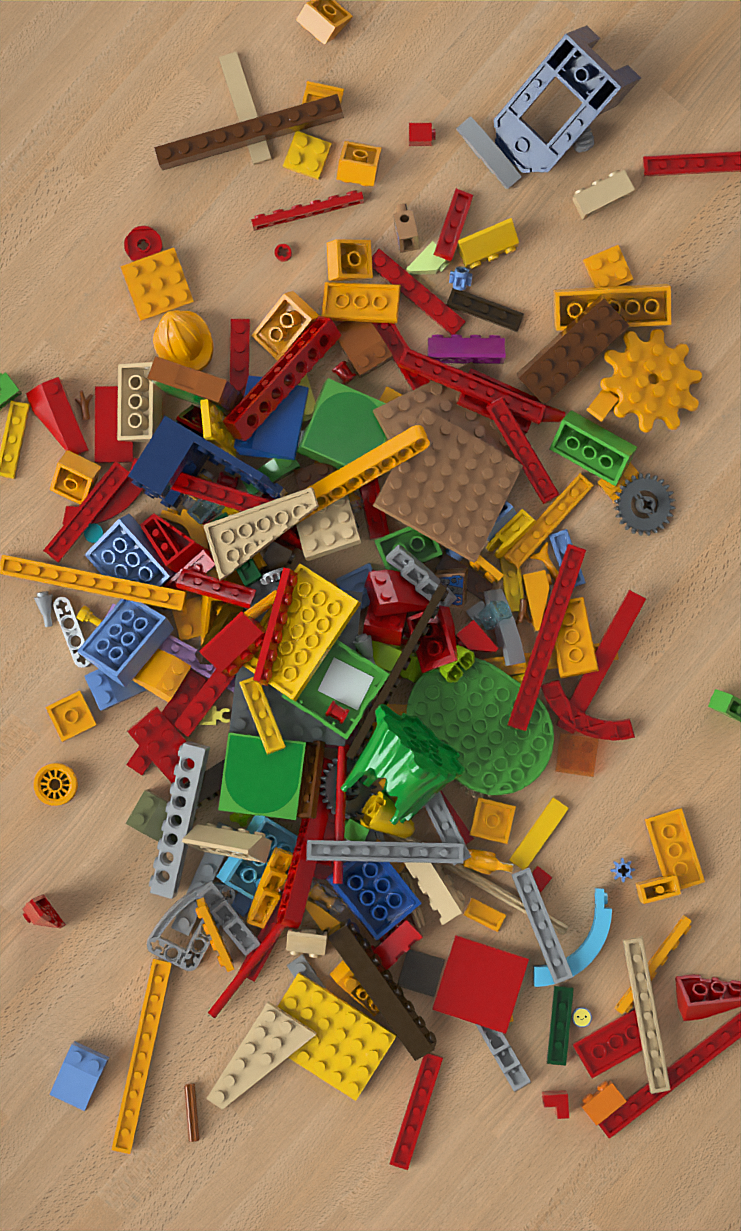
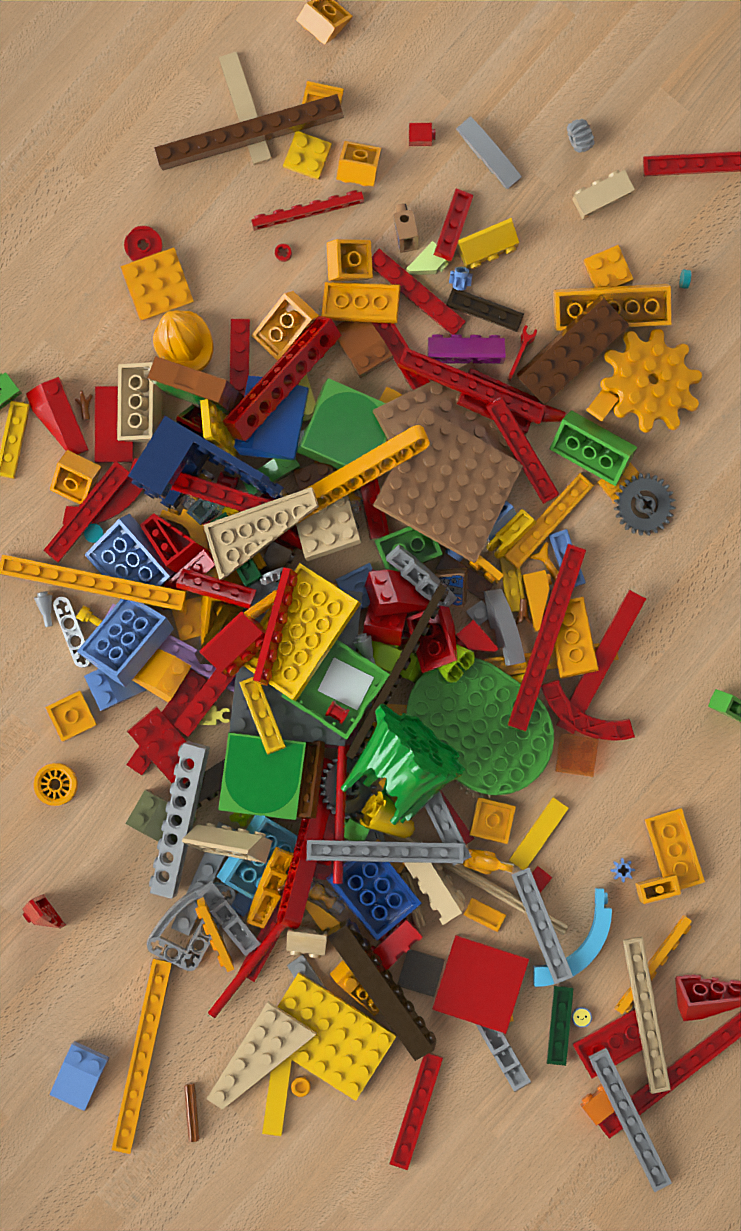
(277, 1099): none -> yellow tile
(300, 1086): none -> light orange tile
(344, 372): red bush -> none
(494, 613): clear light blue bracket -> none
(526, 340): none -> red flag
(559, 1100): red piece -> none
(586, 77): bracket -> none
(630, 1120): none -> light grey plate
(685, 279): none -> teal tile

